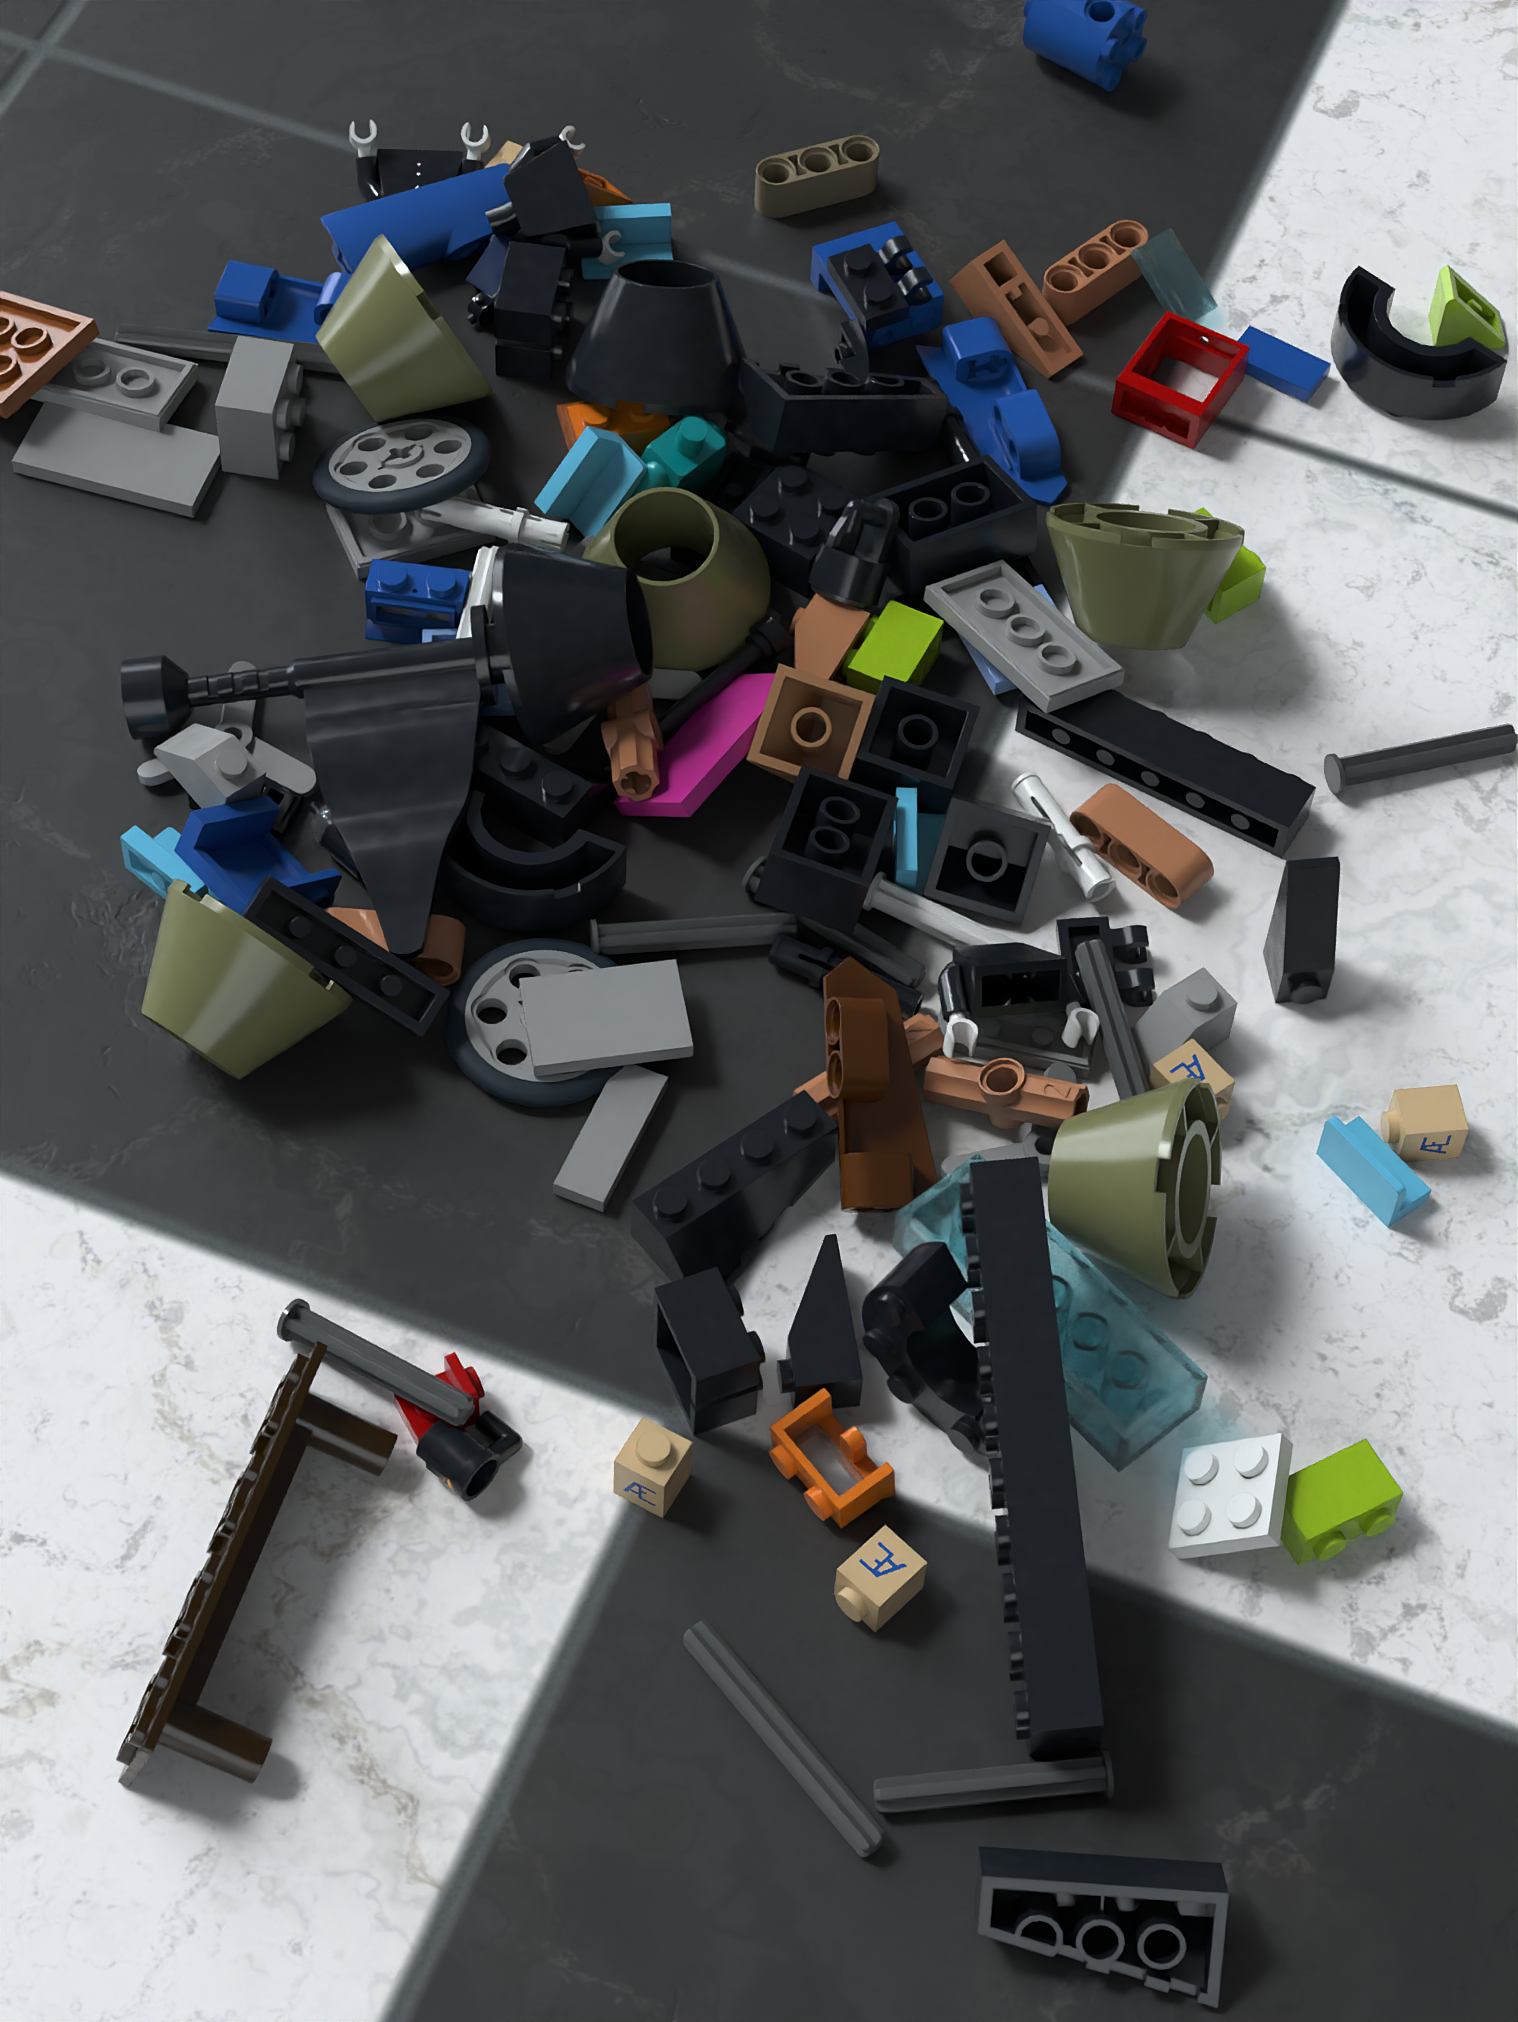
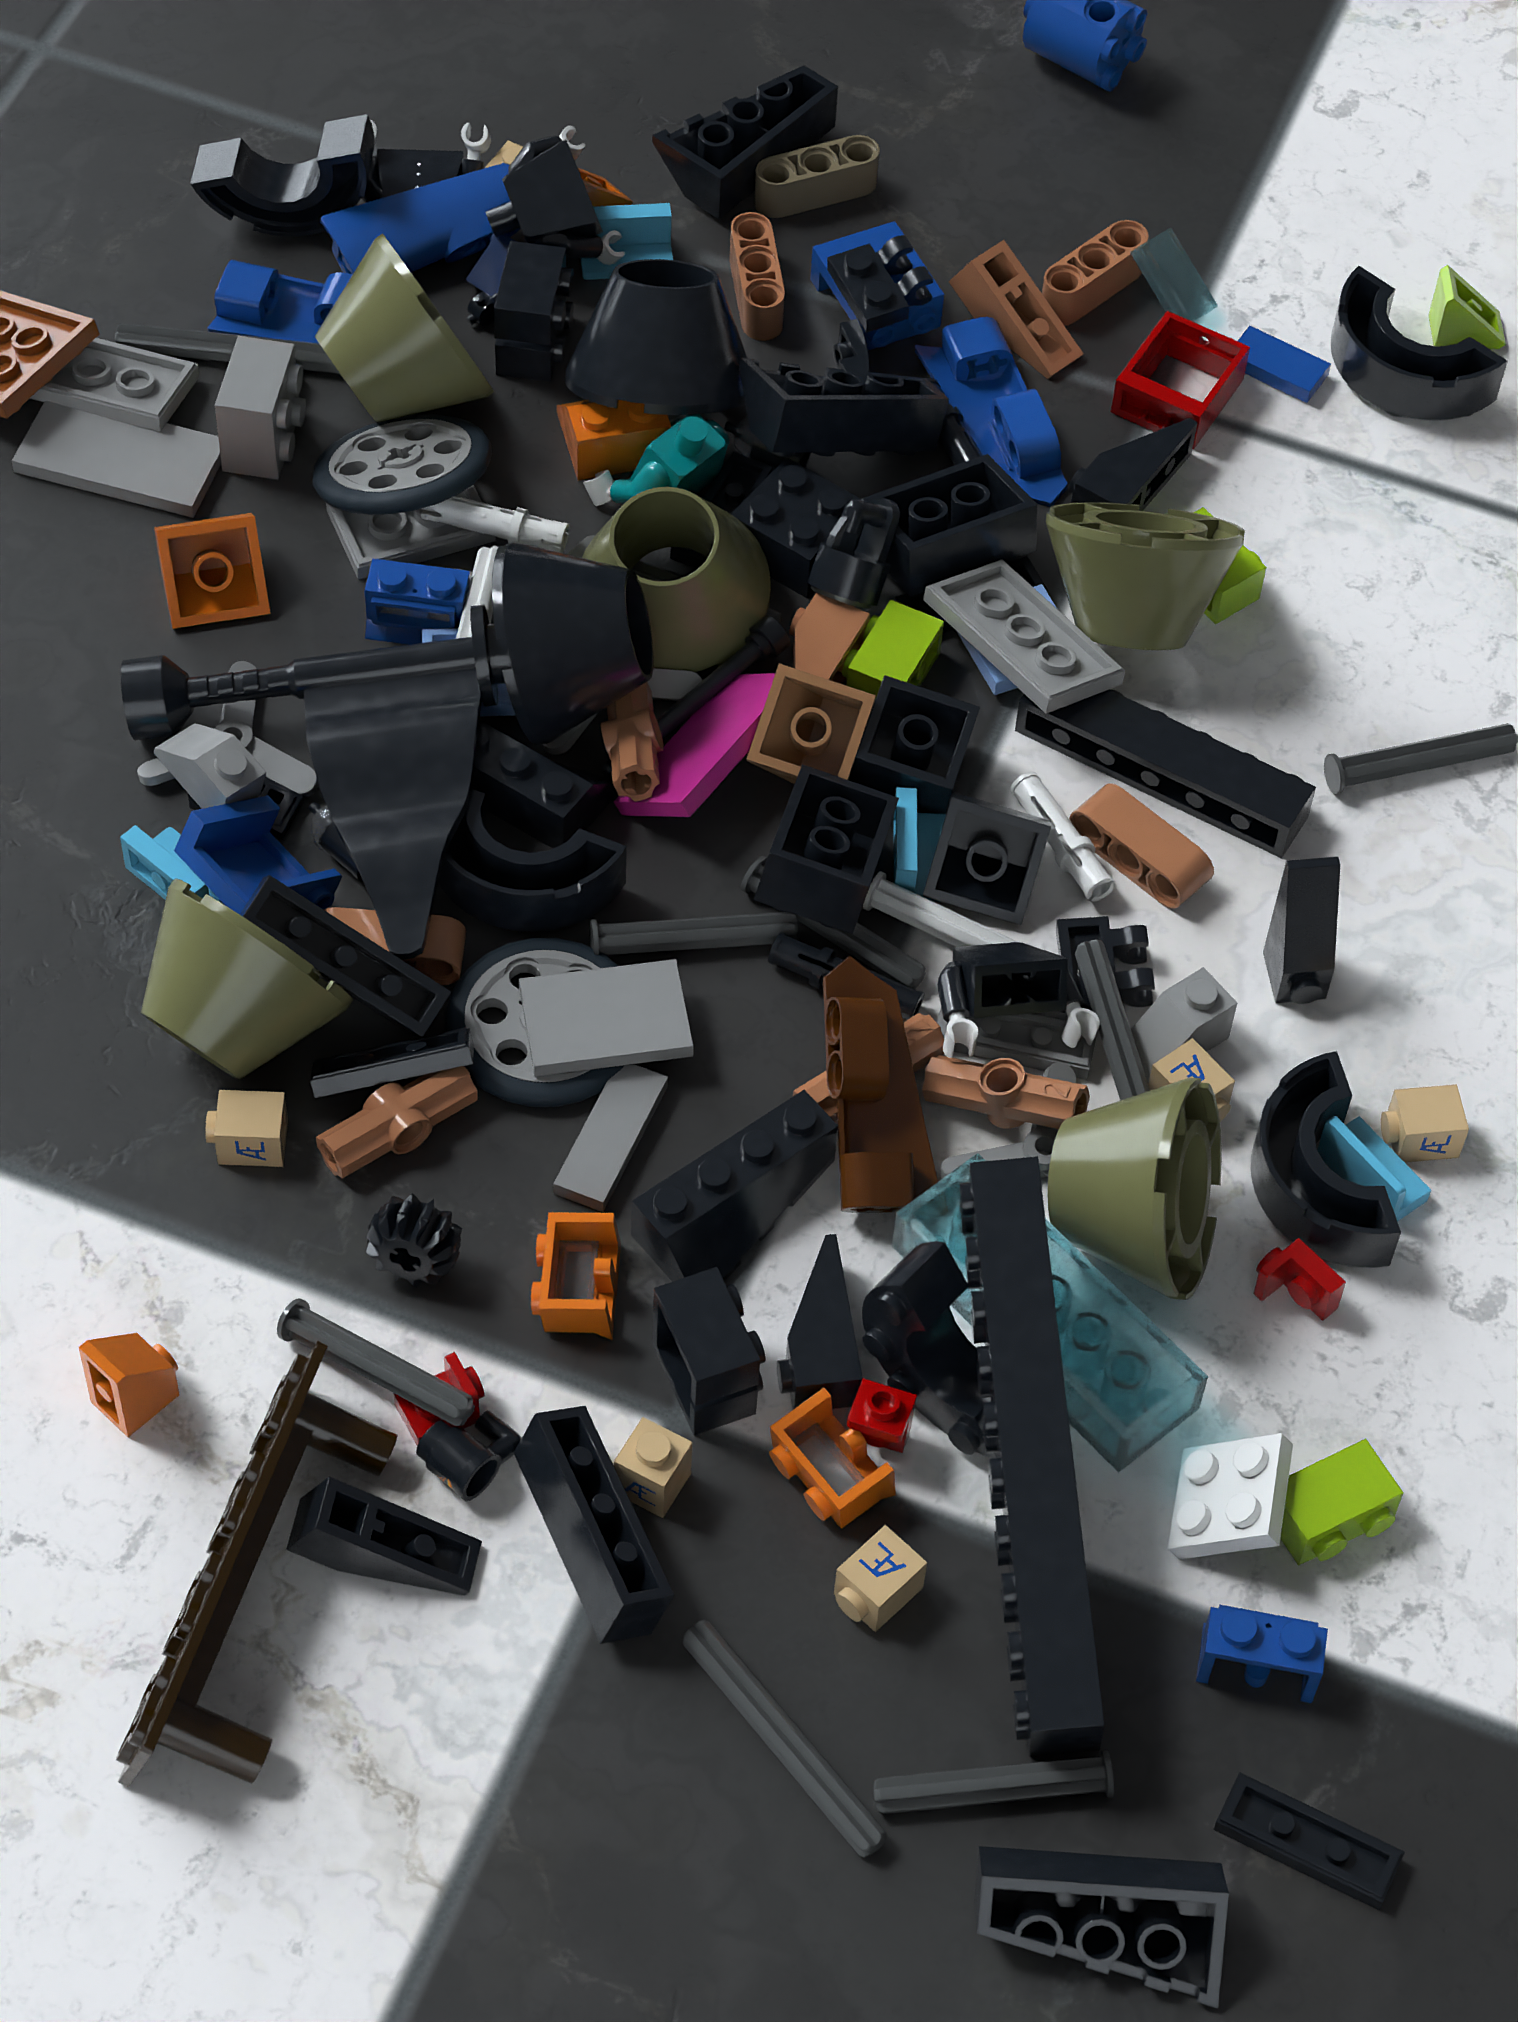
(128, 1379): none -> orange slope
(212, 570): none -> orange slope
(248, 1128): none -> tan brick
(287, 196): none -> black brick
(381, 1540): none -> black slope
(392, 1062): none -> black tile
(395, 1119): none -> nougat piece
(413, 1240): none -> black gear
(578, 1273): none -> orange window
(592, 481): medium azure panel -> none
(593, 1524): none -> black brick
(719, 154): none -> black wedge
(757, 276): none -> nougat beam
(882, 1415): none -> red bracket
(1135, 469): none -> black slope
(1262, 1644): none -> blue window
(1295, 1186): none -> black brick
(1304, 1274): none -> red bracket
(1309, 1841): none -> black tile

